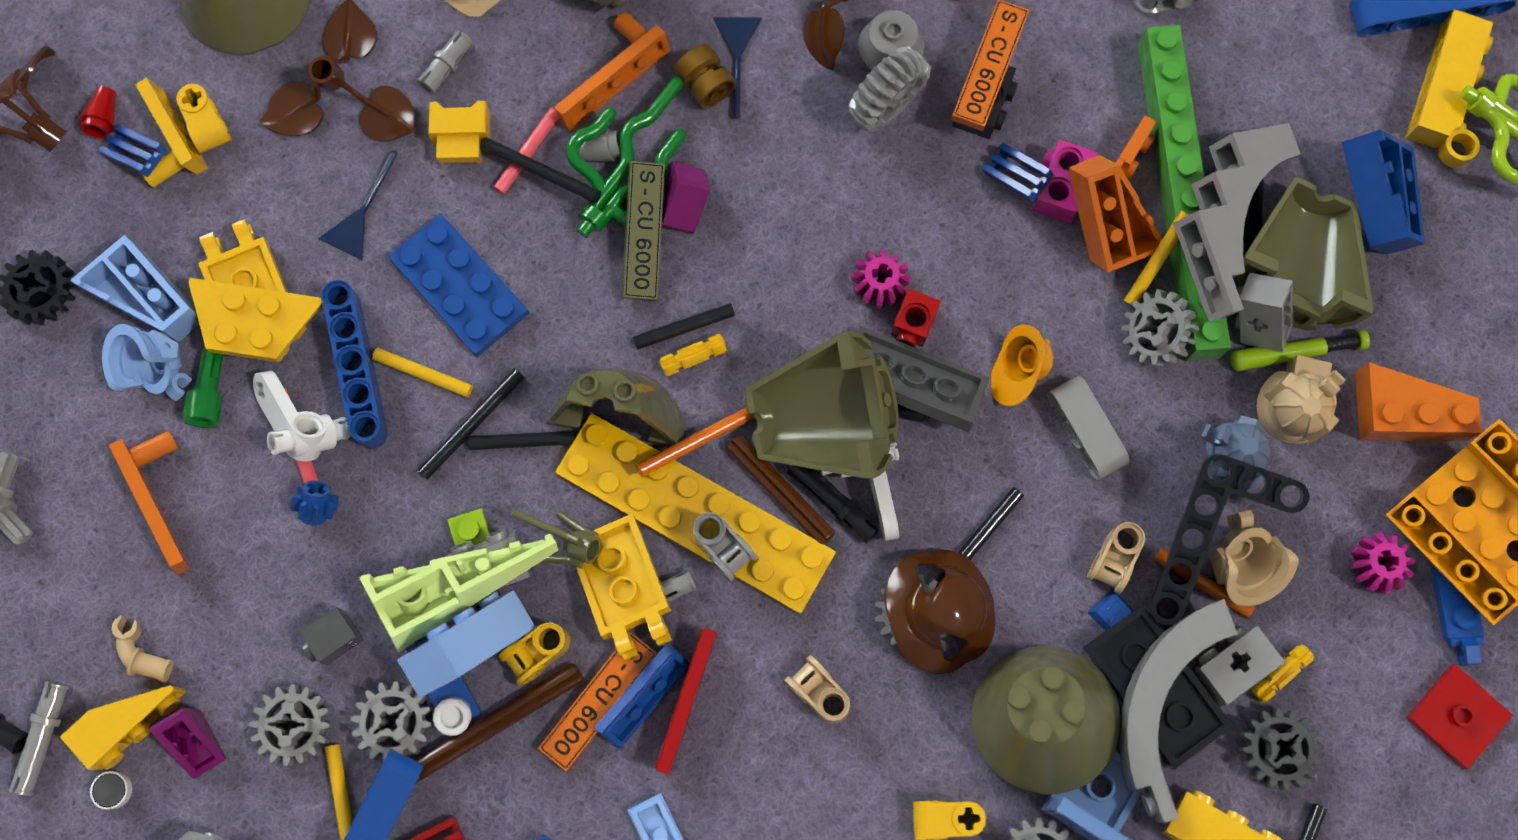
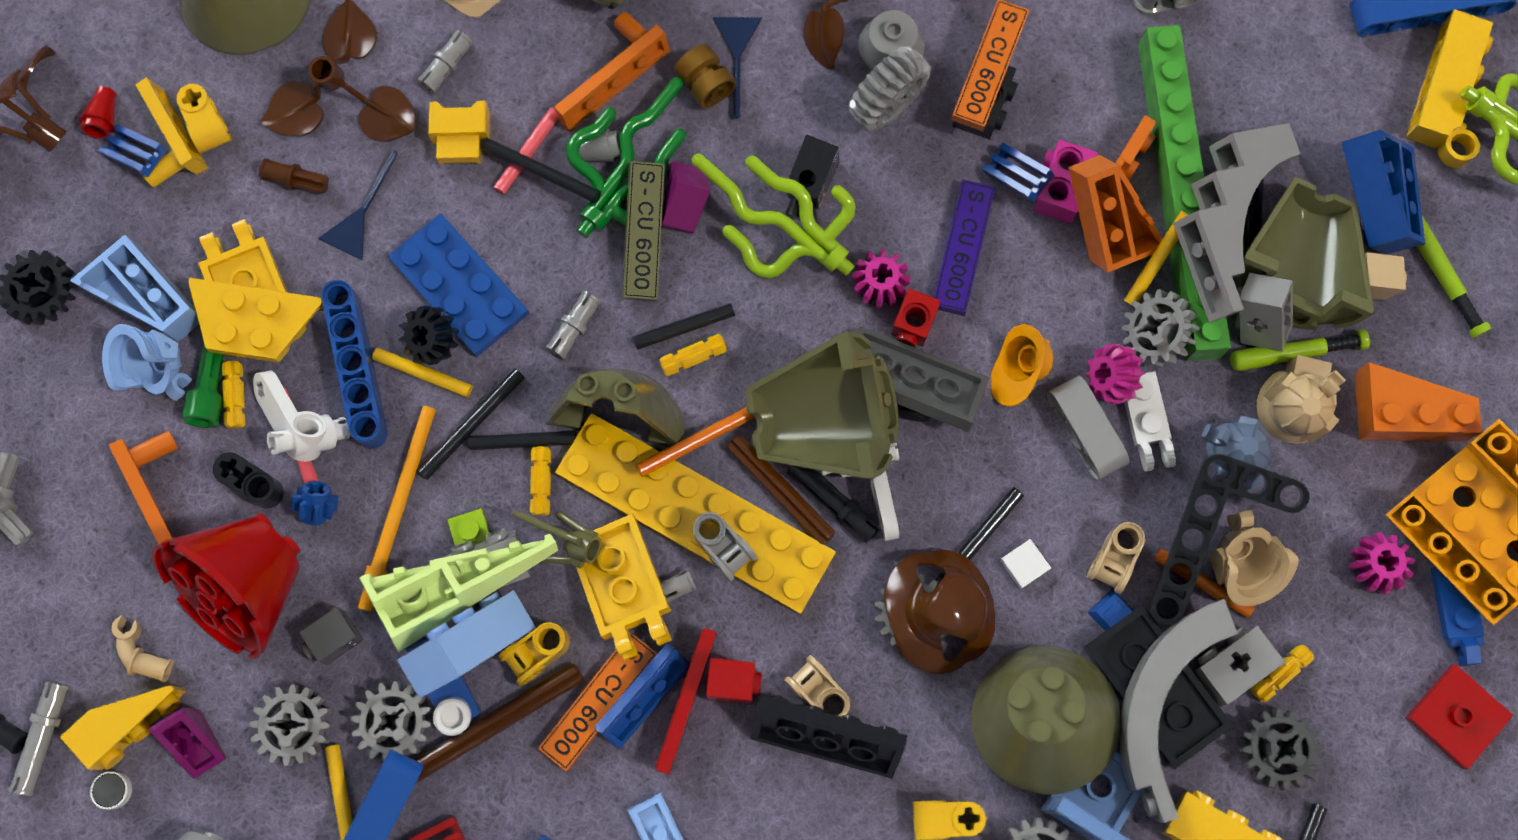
(232, 579): none -> red cone
(233, 394): none -> yellow axle
(251, 483): none -> black beam
(293, 176): none -> reddish brown axle
(399, 501): none -> light orange bar
(428, 335): none -> black gear
(540, 481): none -> yellow axle
(573, 325): none -> light grey pin
(733, 681): none -> red brick
(814, 164): none -> black torso
(814, 242): none -> lime plant
(828, 736): none -> black plate
(963, 246): none -> dark purple tile
(1025, 564): none -> white tile
(1115, 373): none -> dark pink gear
(1150, 423): none -> white hinge
(1385, 275): none -> tan brick
(1450, 282): none -> lime piece

